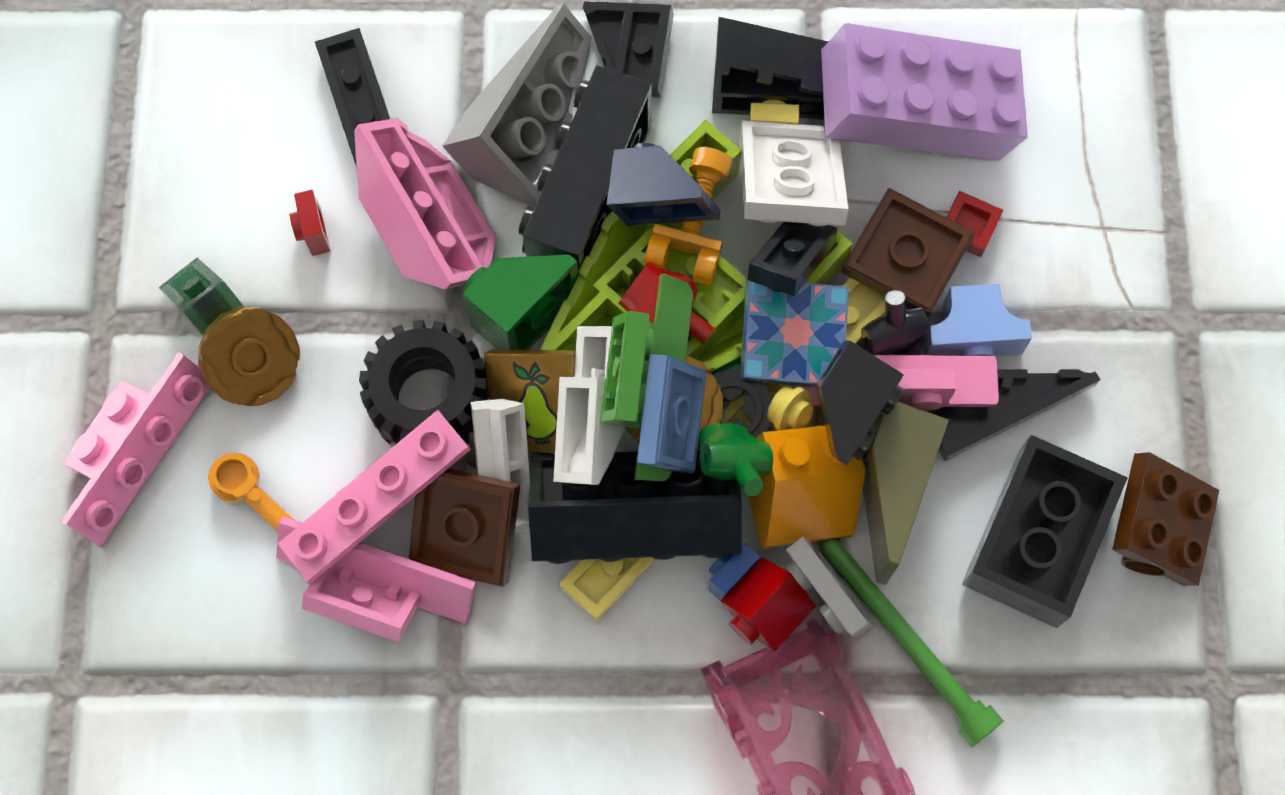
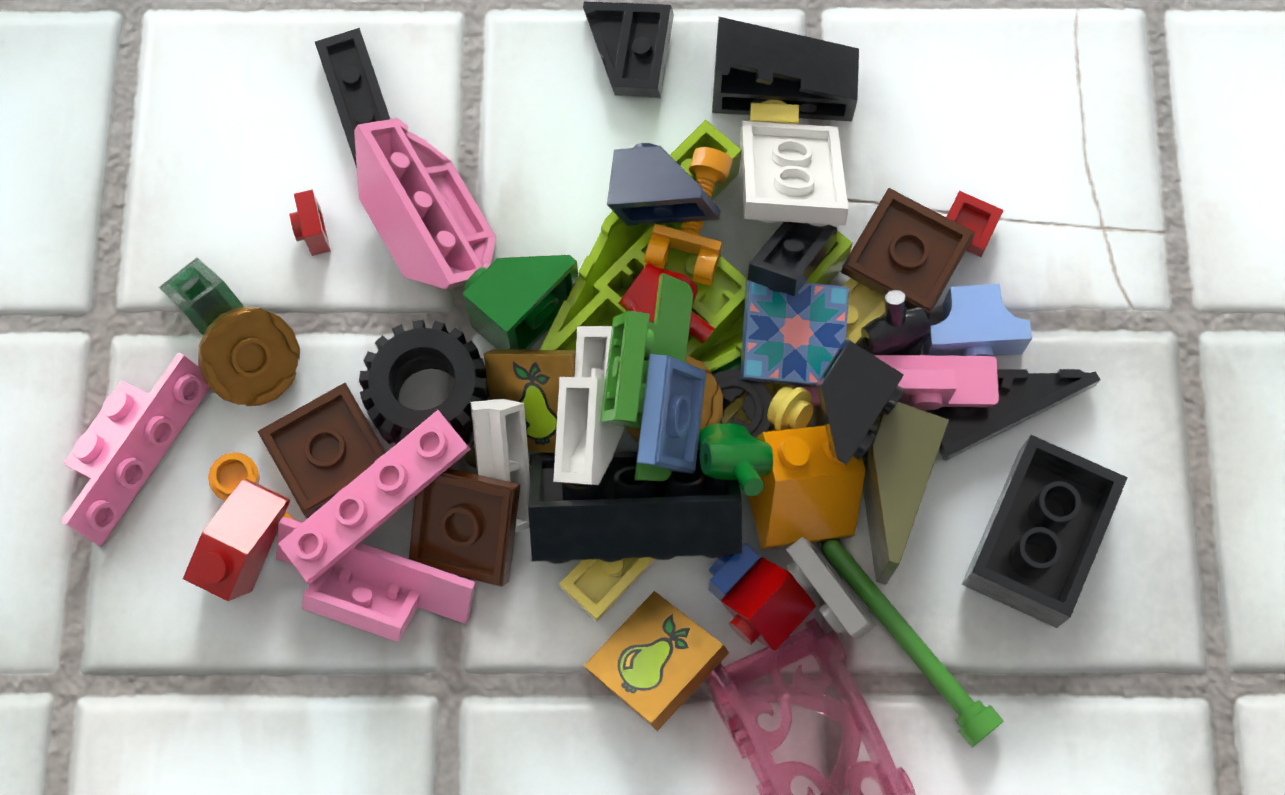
(237, 541): none -> red slope
(322, 447): none -> reddish brown tile
(518, 116): light grey wedge -> none
(574, 190): black brick -> none
(656, 660): none -> pearl gold tile
(923, 92): lavender brick -> none
(1165, 521): reddish brown plate -> none

